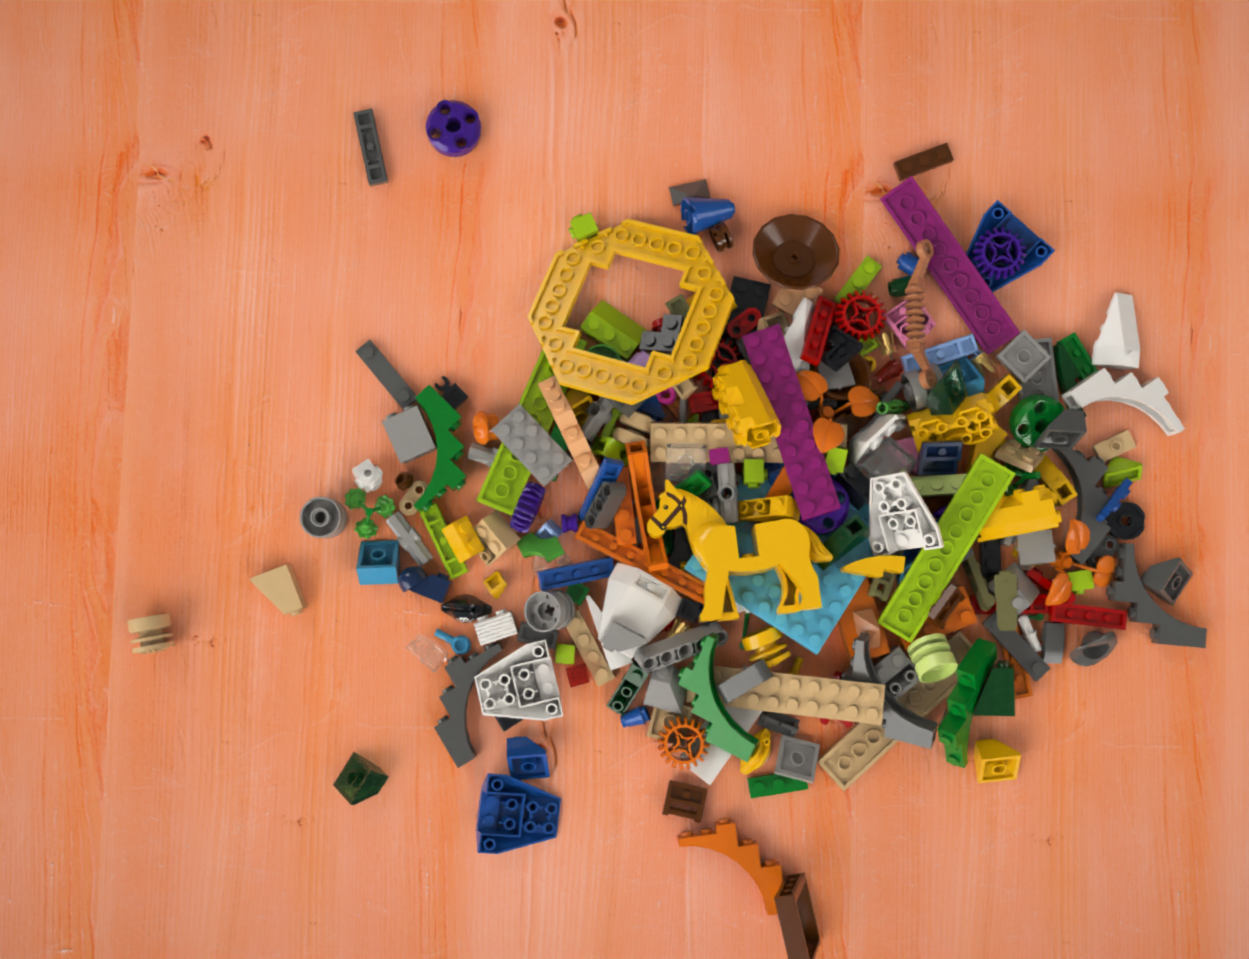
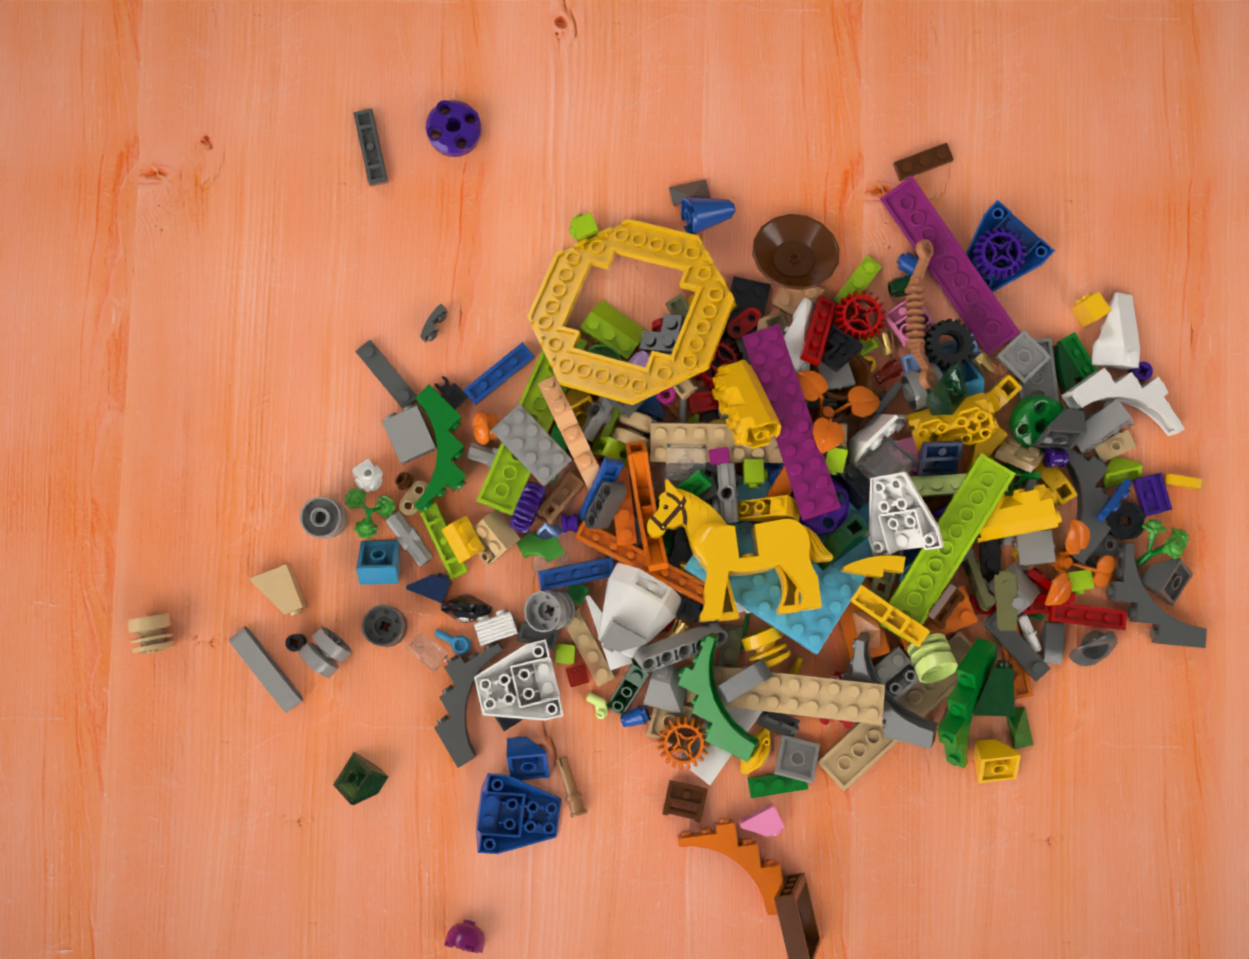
(266, 669): none -> light grey beam
(291, 640): none -> black bush
(322, 656): none -> light grey wheel
(374, 621): none -> dark grey wheel
(410, 577): dark blue hair -> none
(430, 330): none -> dark grey slope
(465, 937): none -> magenta cylinder
(495, 584): yellow slope -> none
(499, 373): none -> blue plate
(561, 498): none -> medium nougat plate
(573, 796): none -> medium nougat pin
(600, 705): none -> yellowish green arm
(721, 237): reddish brown wheel -> none
(730, 650): none -> olive plate
(763, 821): none -> bright pink slope
(890, 615): none -> yellow slope
(894, 403): bright green pin -> none
(959, 333): none -> black tyre
(1019, 729): none -> green slope
(1055, 458): none -> dark purple brick
(1090, 308): none -> yellow brick
(1104, 424): none -> light grey wedge
(1147, 371): none -> dark purple wheel
(1152, 494): none -> dark purple plate
(1173, 547): none -> bright green plant
(1184, 482): none -> yellow beam

